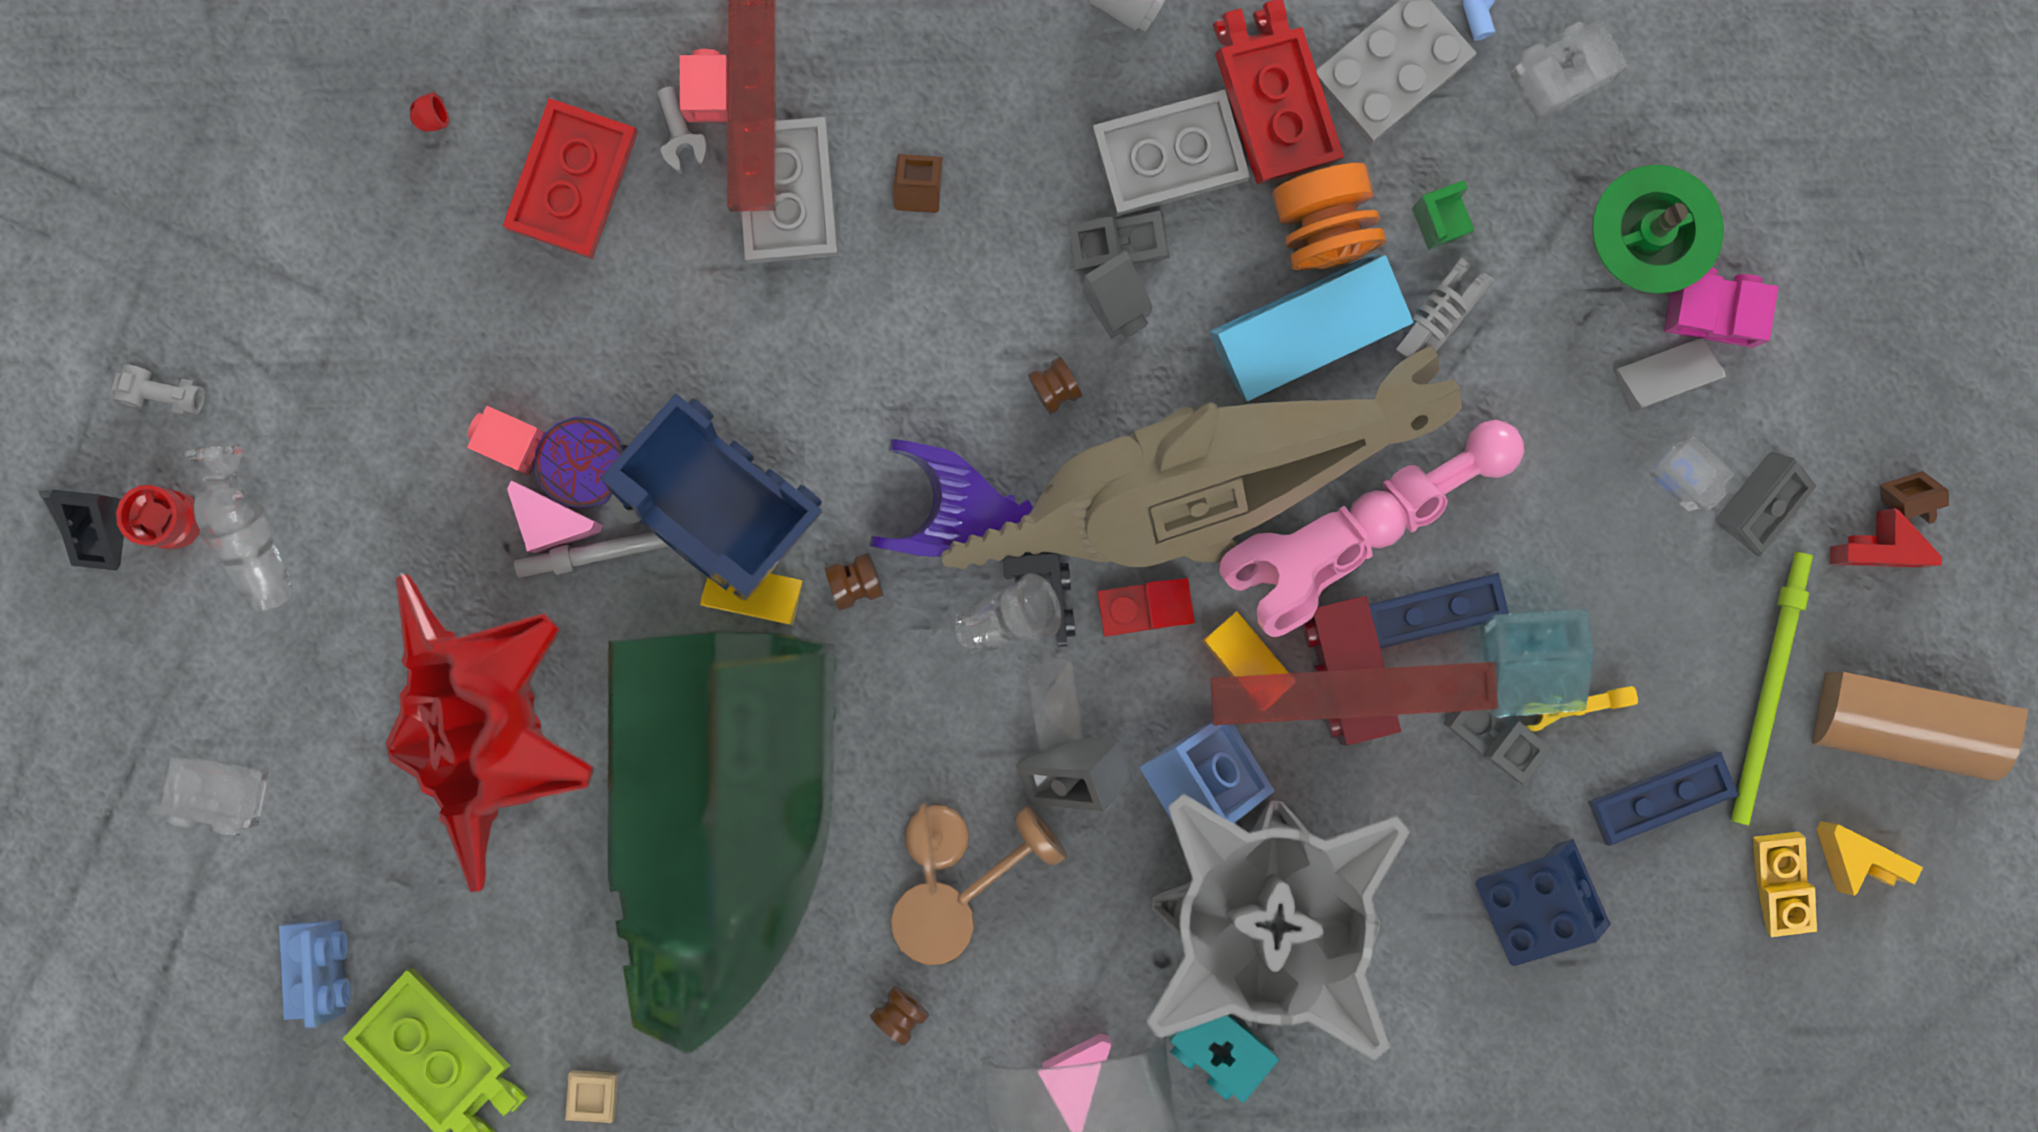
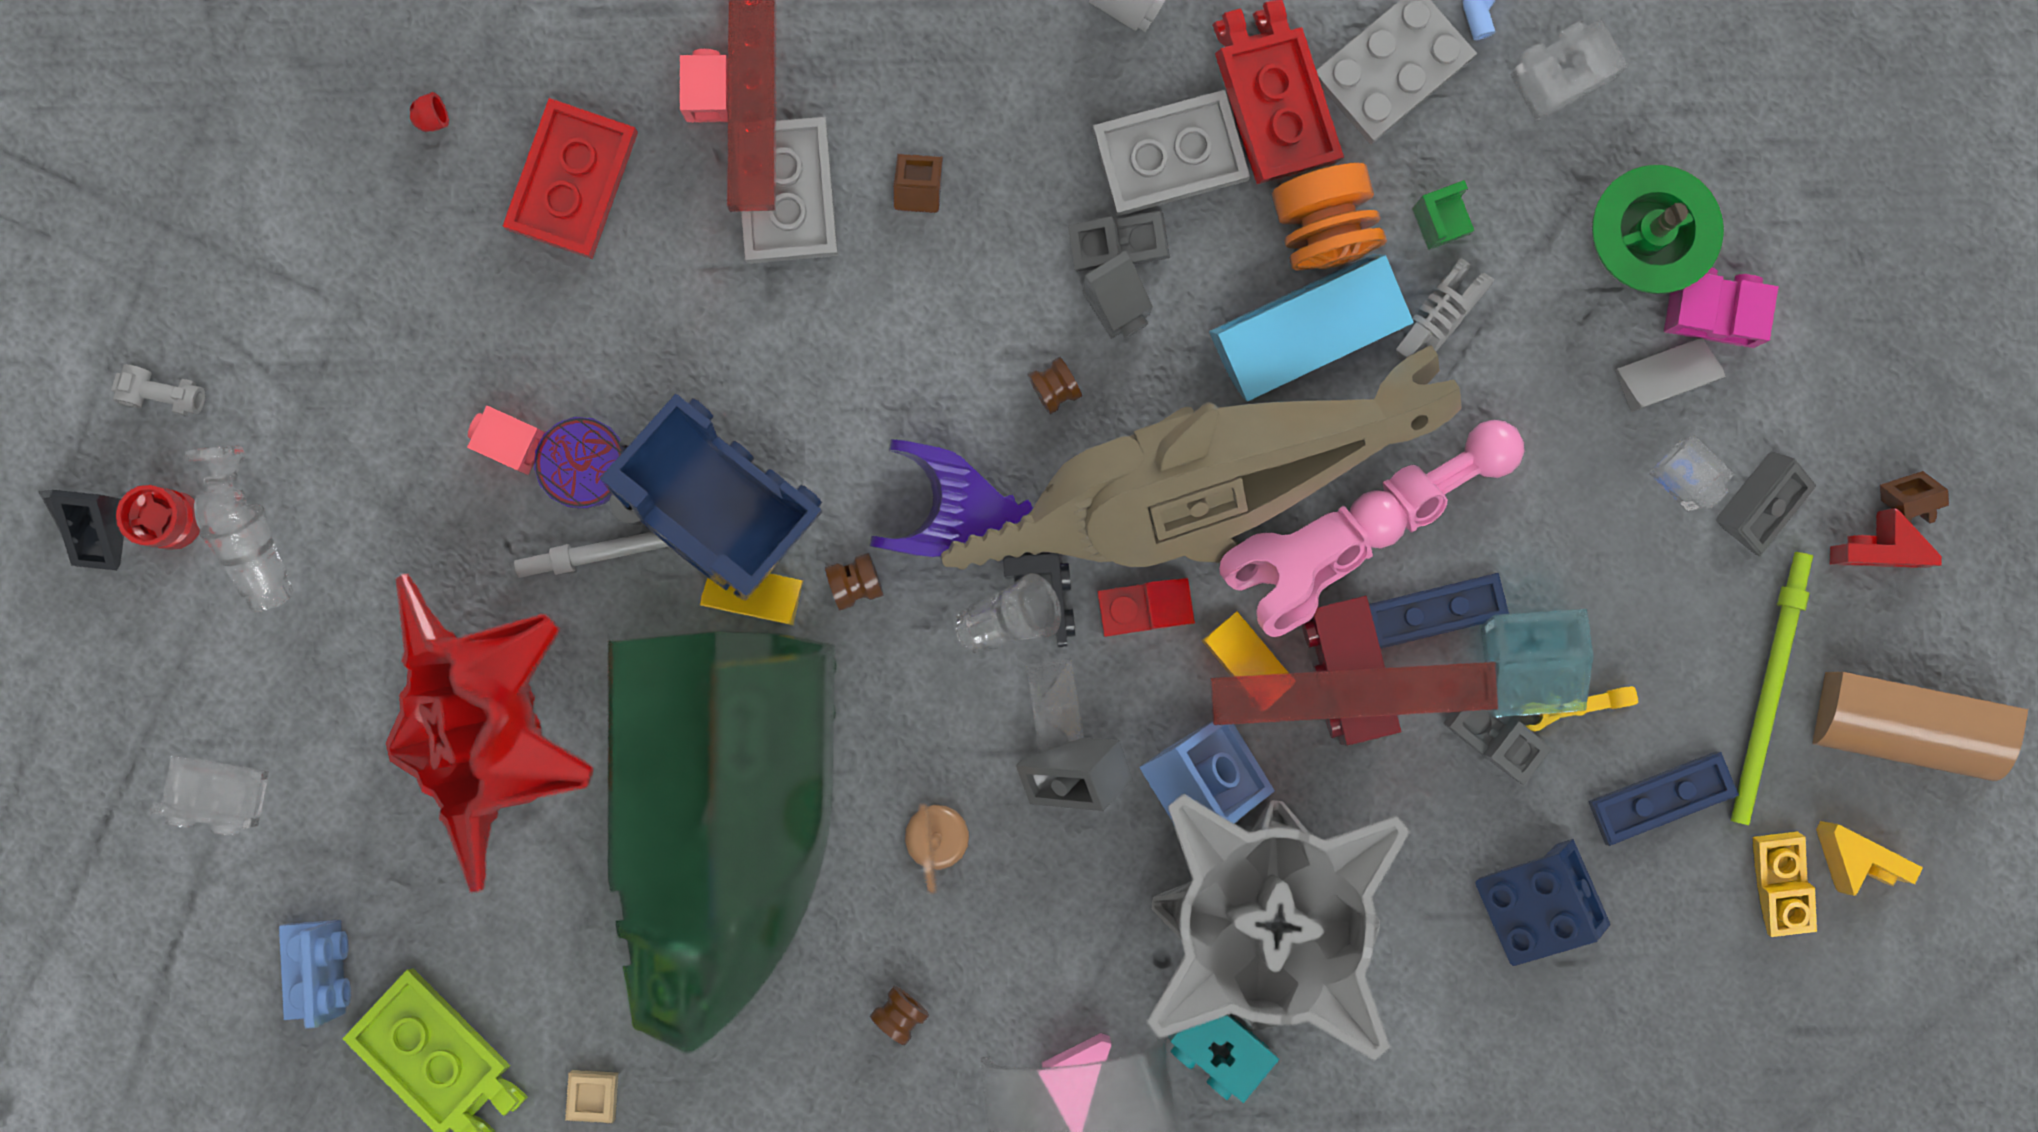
(547, 522): bright pink slope -> none
(680, 136): light grey bar -> none
(941, 924): medium nougat piece -> none

